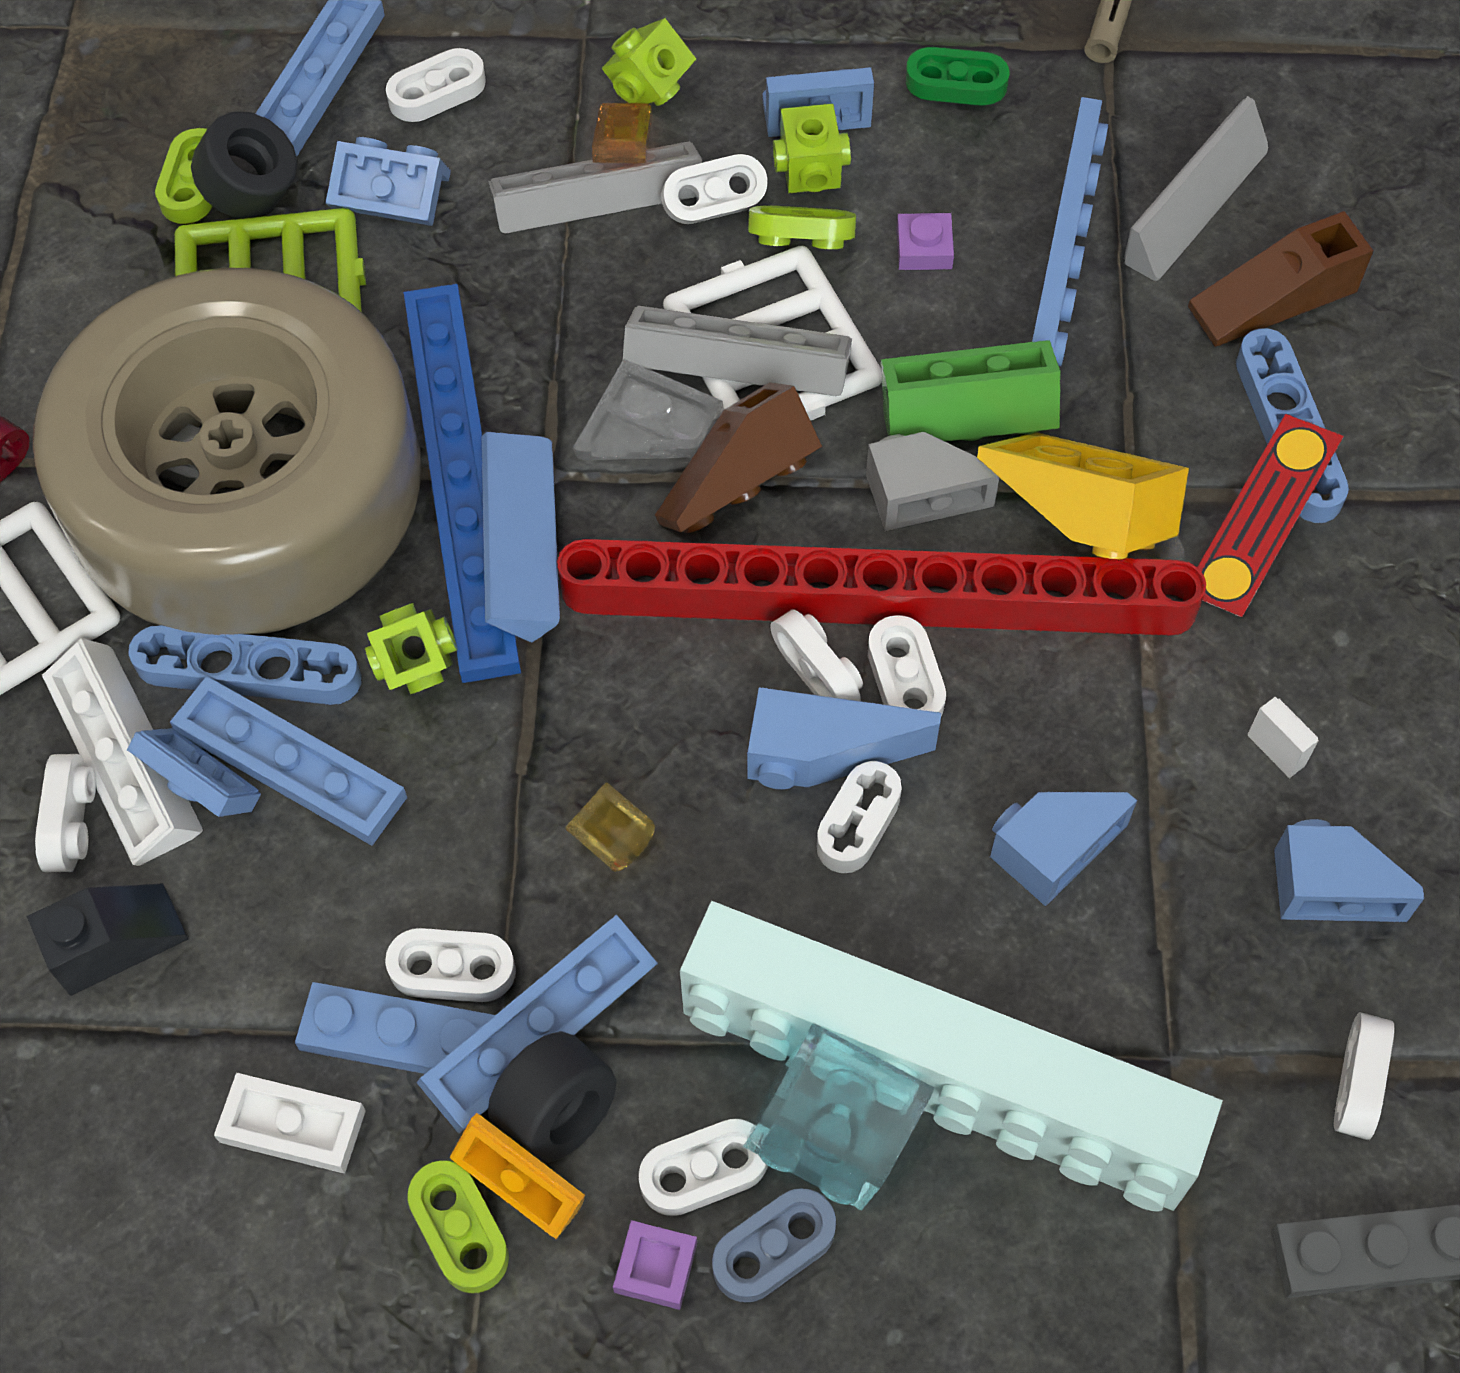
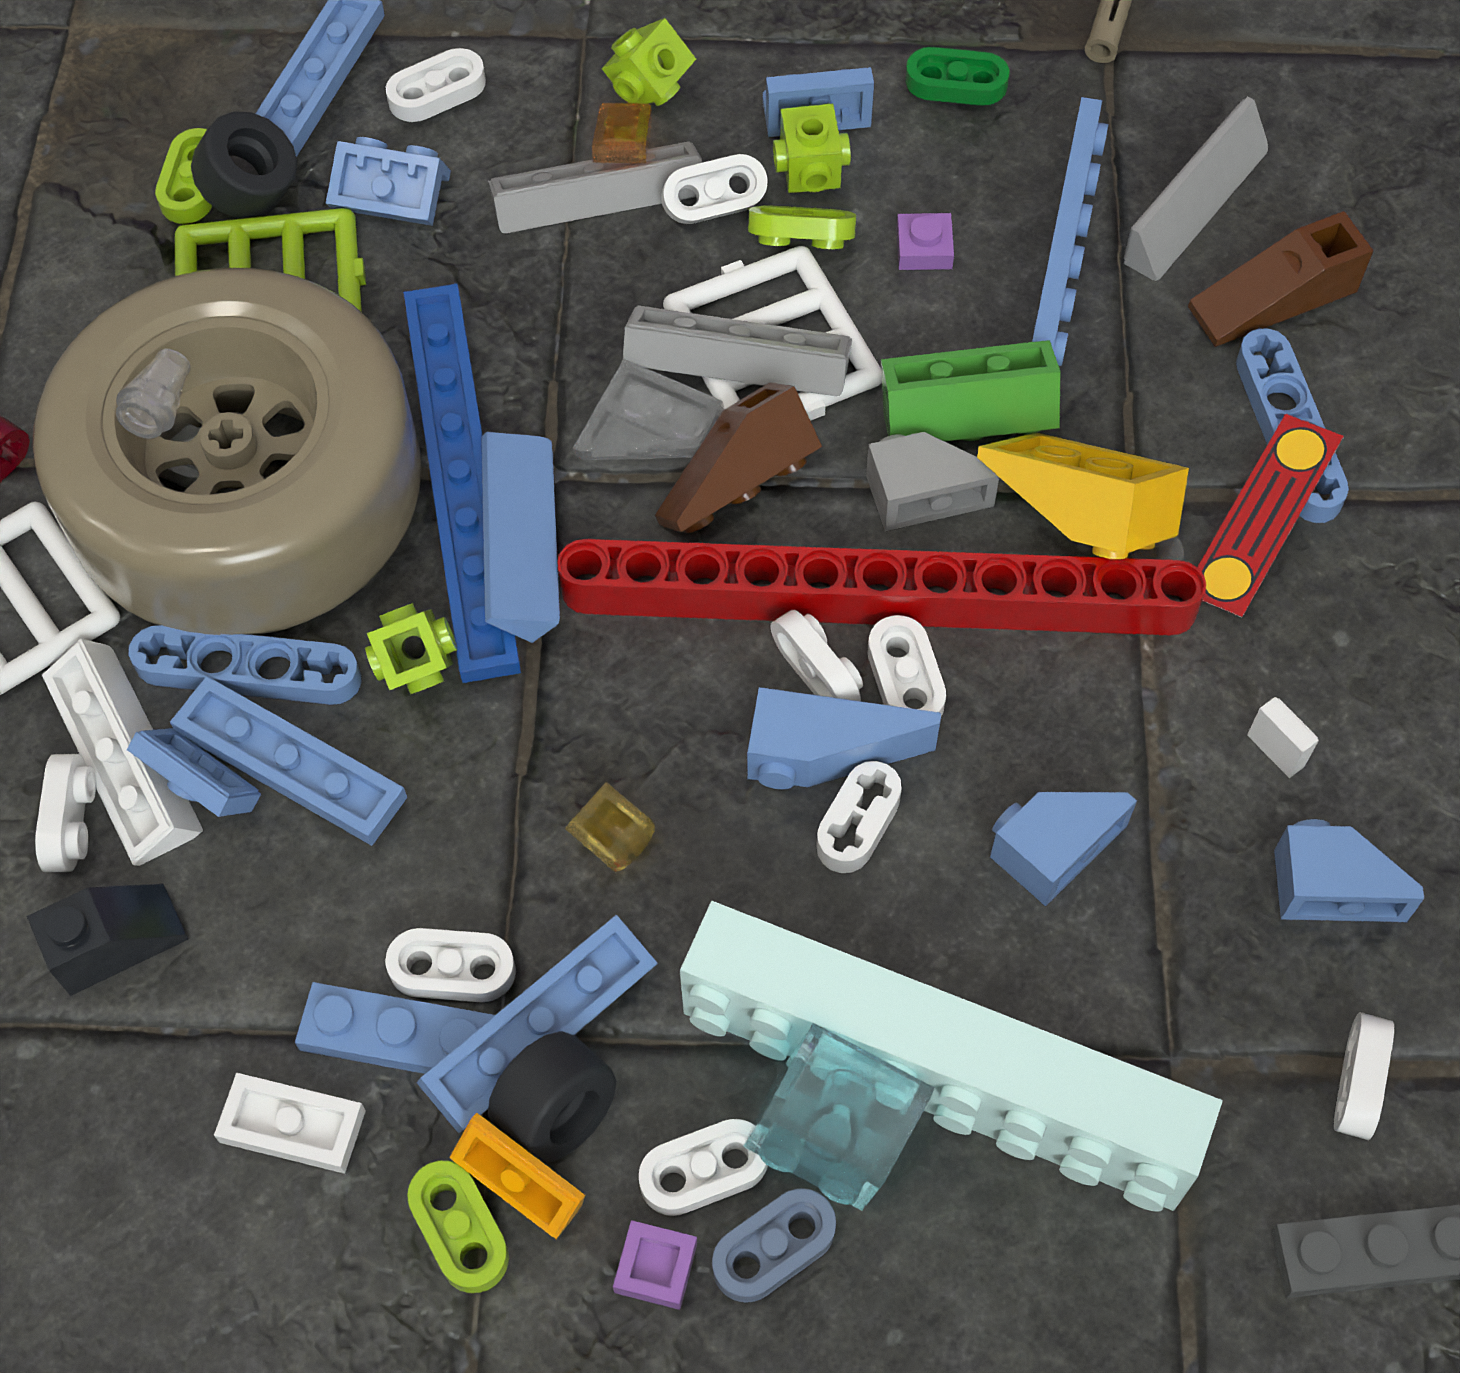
(152, 397): none -> clear cone

